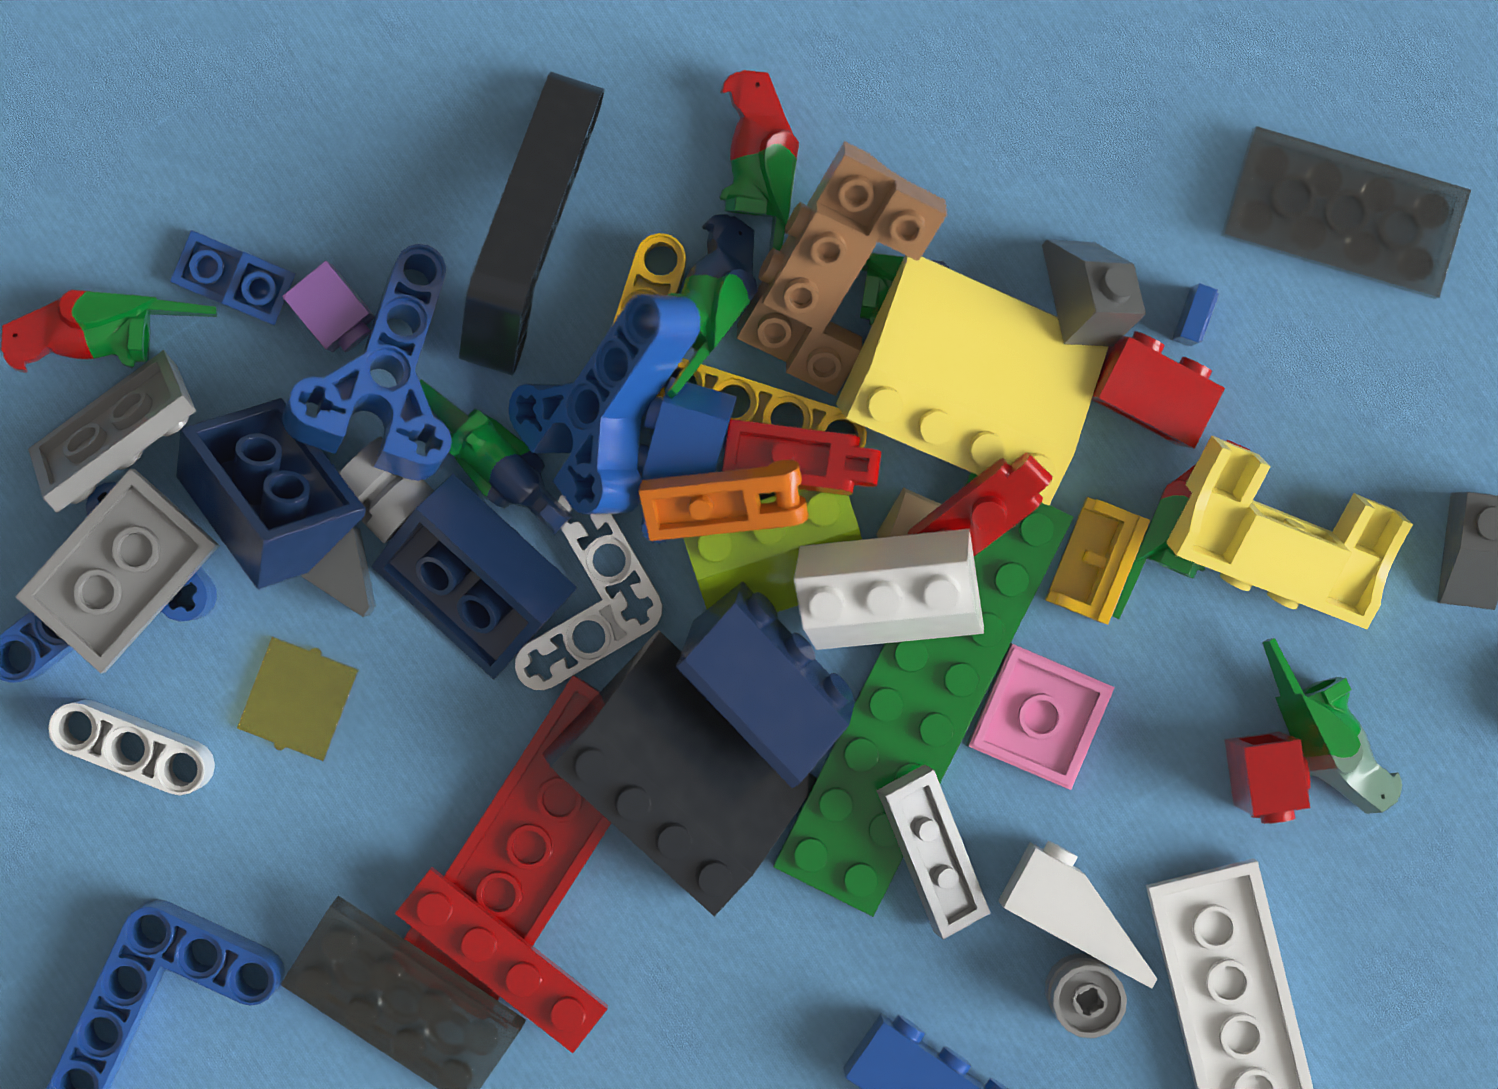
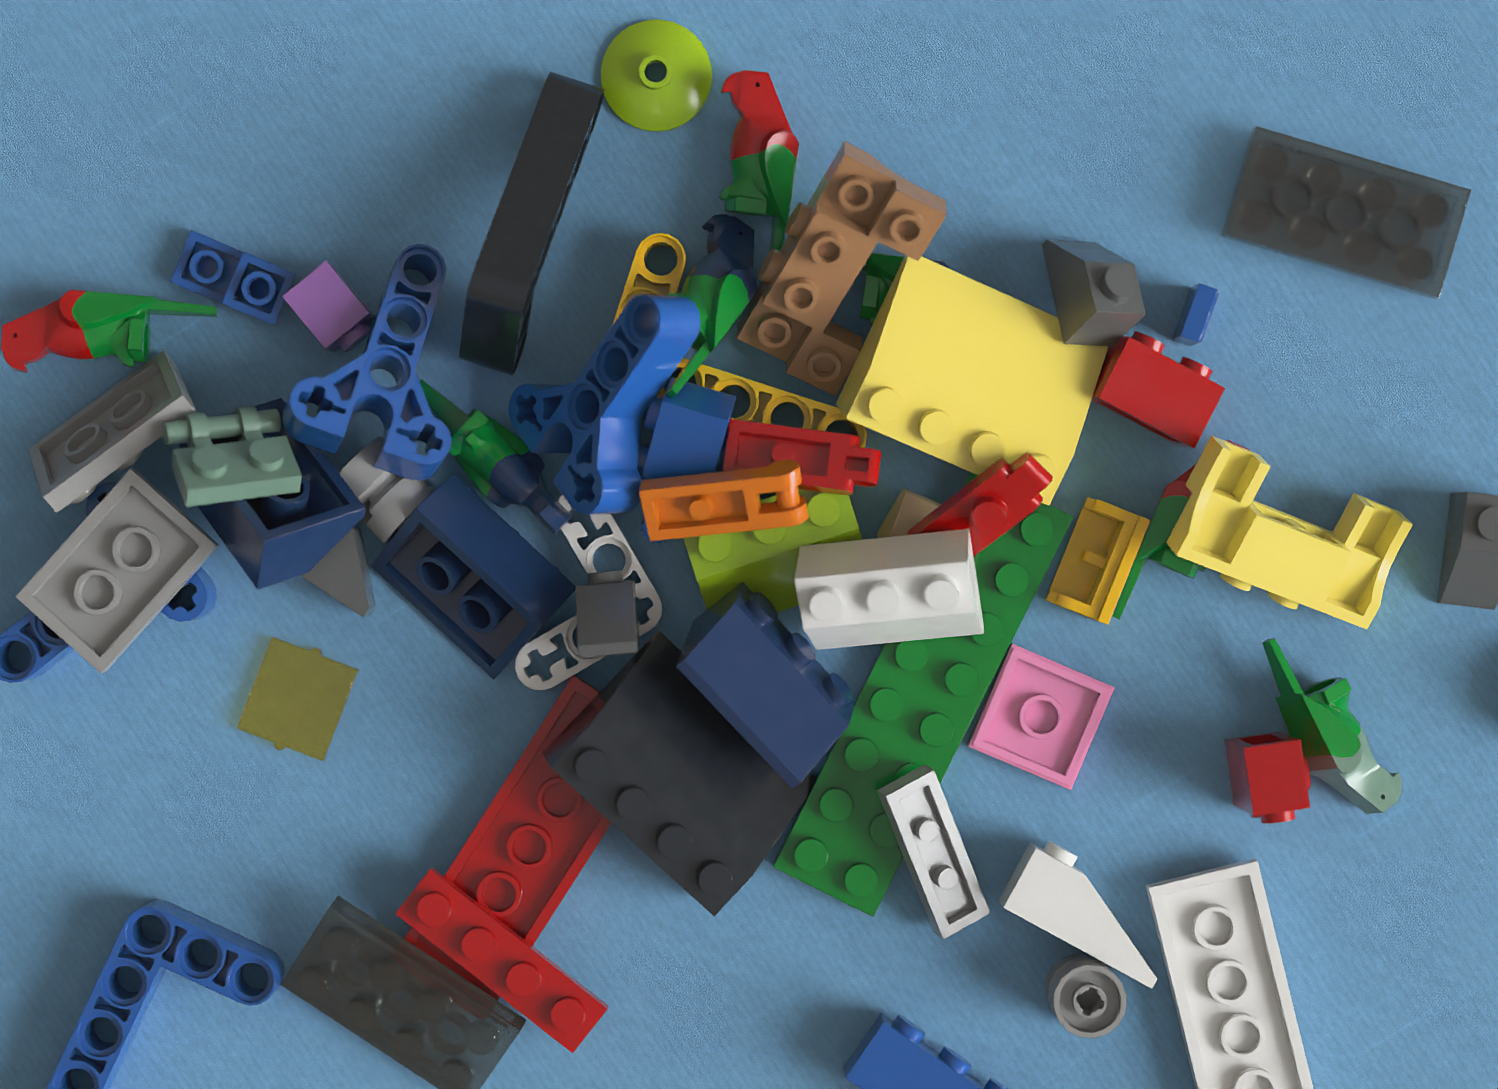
(105, 750): white beam -> none
(232, 469): none -> sand green plate
(607, 615): none -> dark grey slope
(656, 104): none -> lime dish

